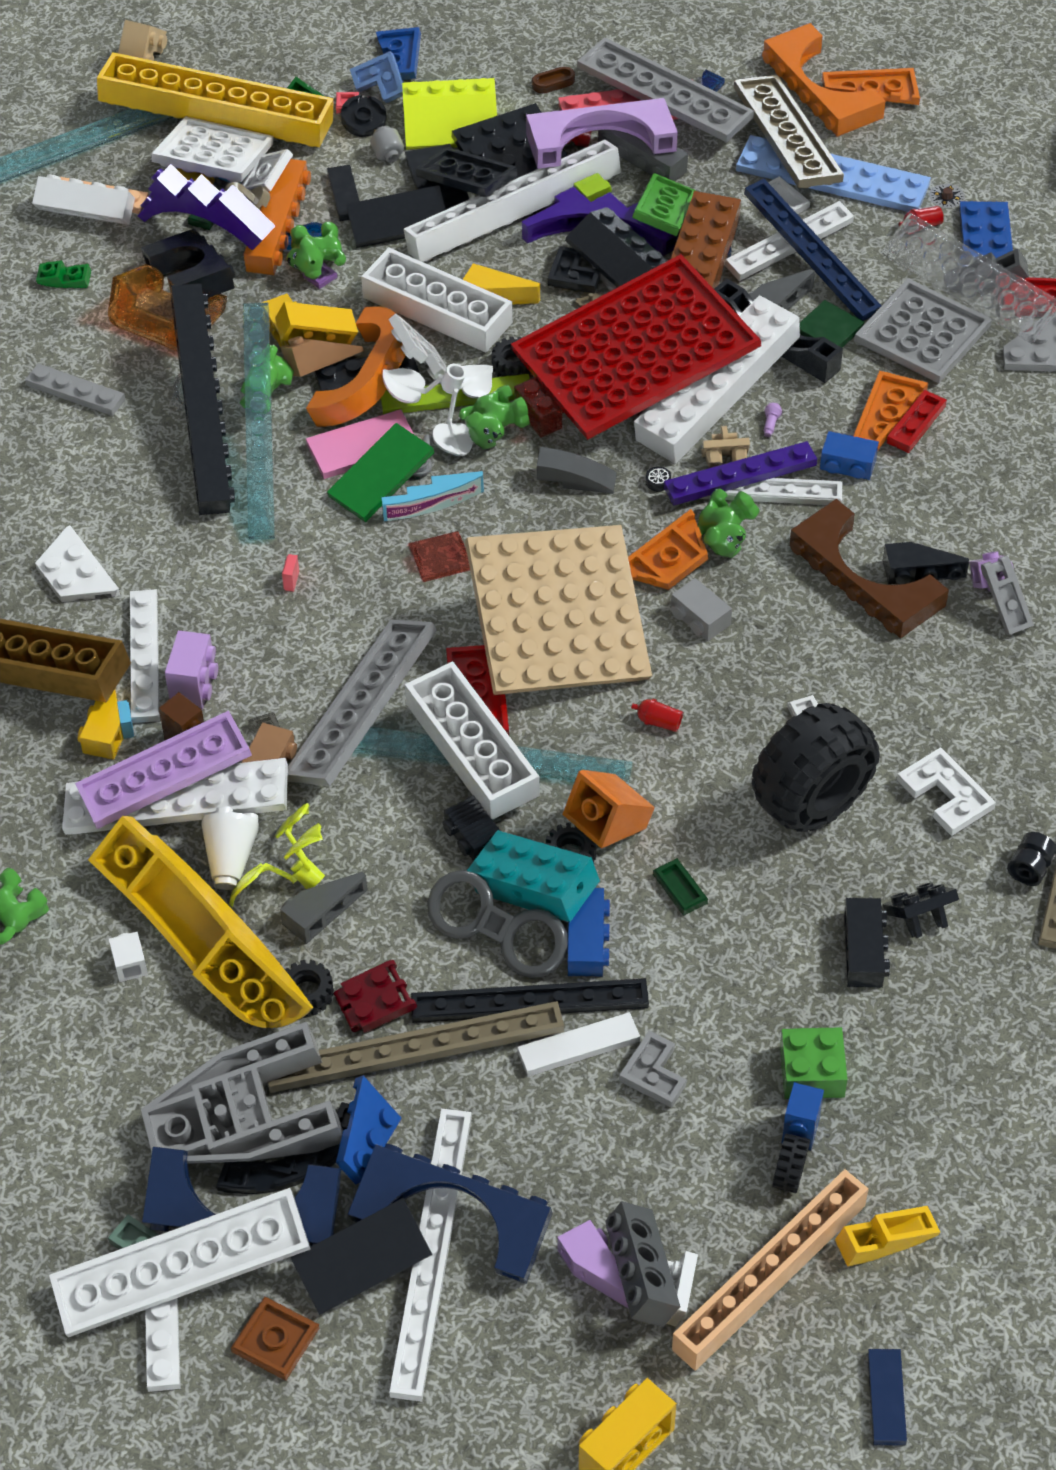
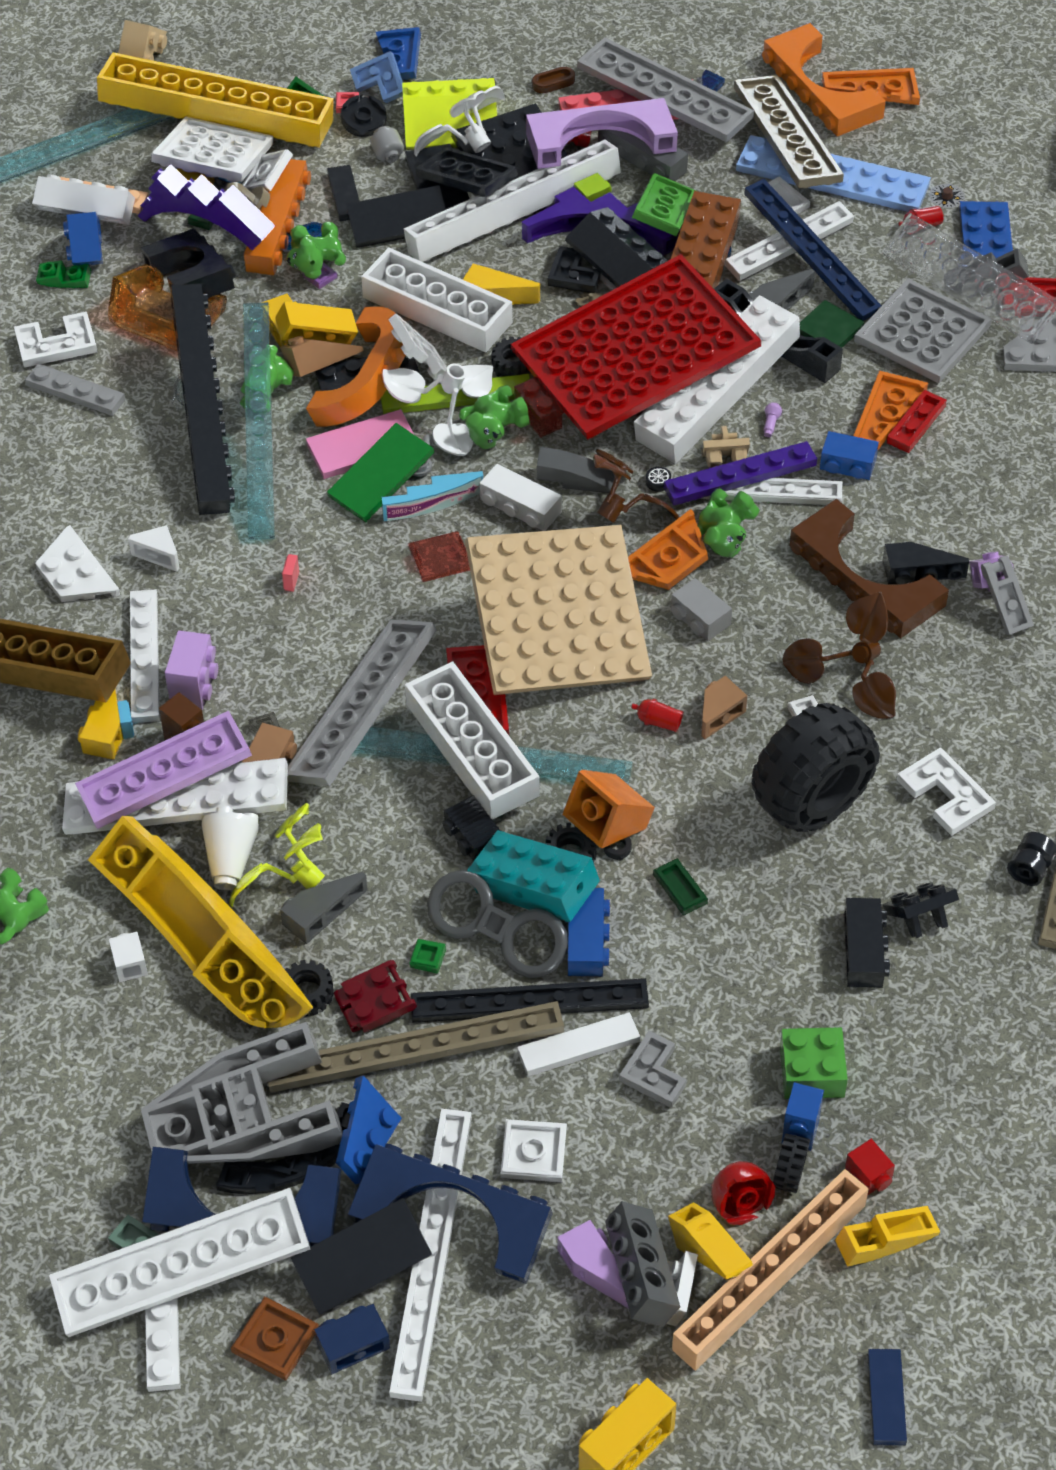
(76, 341): none -> white plate
(84, 237): none -> blue brick
(155, 547): none -> white slope
(352, 1338): none -> dark blue brick
(427, 956): none -> green tile
(475, 133): none -> white plant
(520, 497): none -> white brick
(533, 1150): none -> white tile
(613, 503): none -> reddish brown plant
(619, 854): none -> black piece
(702, 1234): none -> yellow slope
(721, 705): none -> medium nougat slope
(741, 1191): none -> red cylinder
(870, 619): none -> reddish brown plant
(870, 1166): none -> red brick

